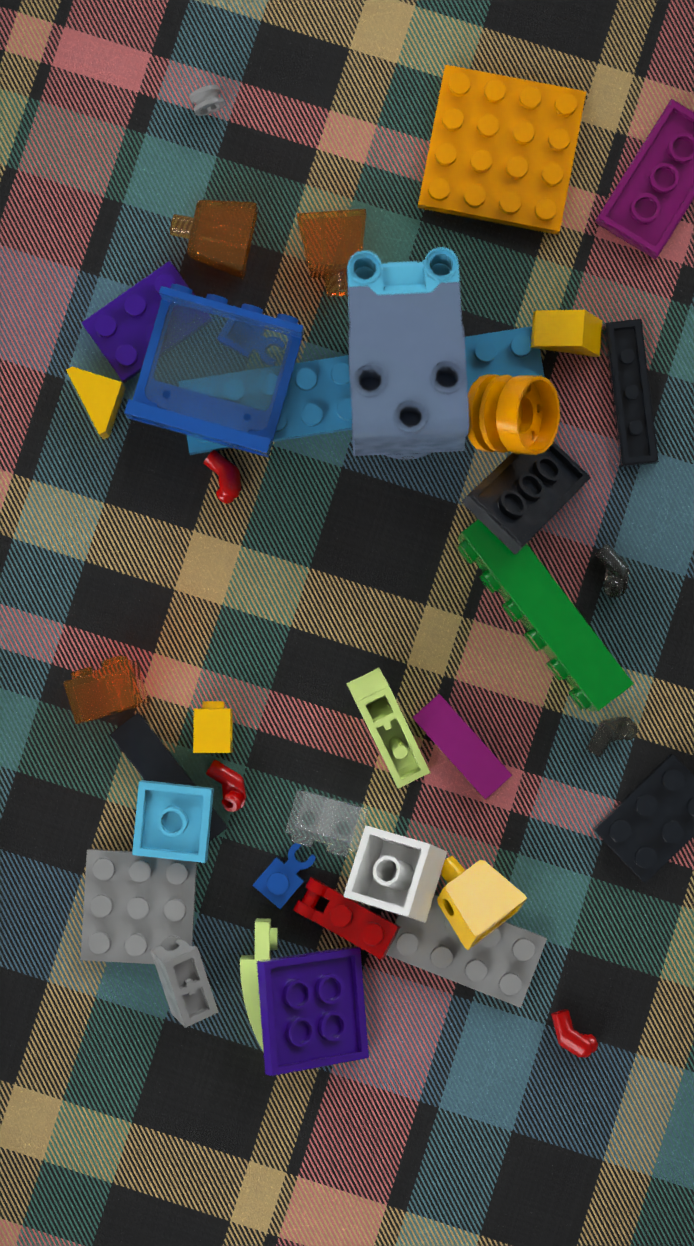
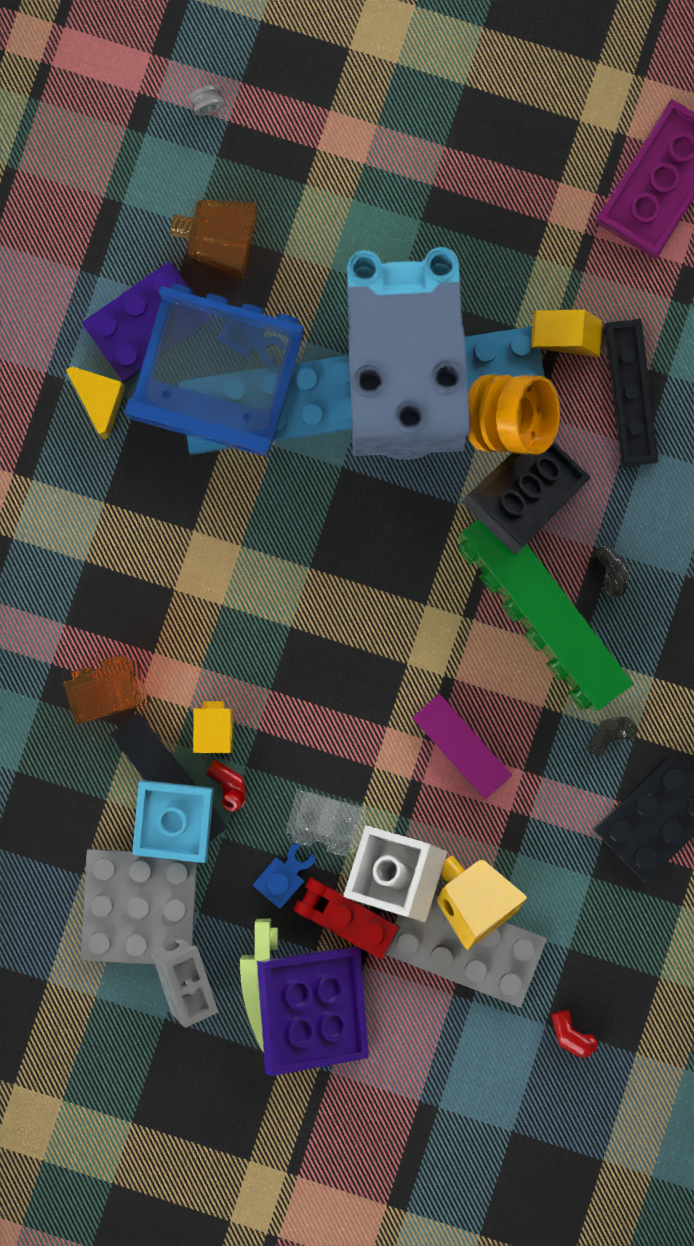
(228, 476): red arm -> none
(330, 242): clear orange torso -> none
(388, 727): yellowish green slope -> none
(502, 149): light orange plate -> none

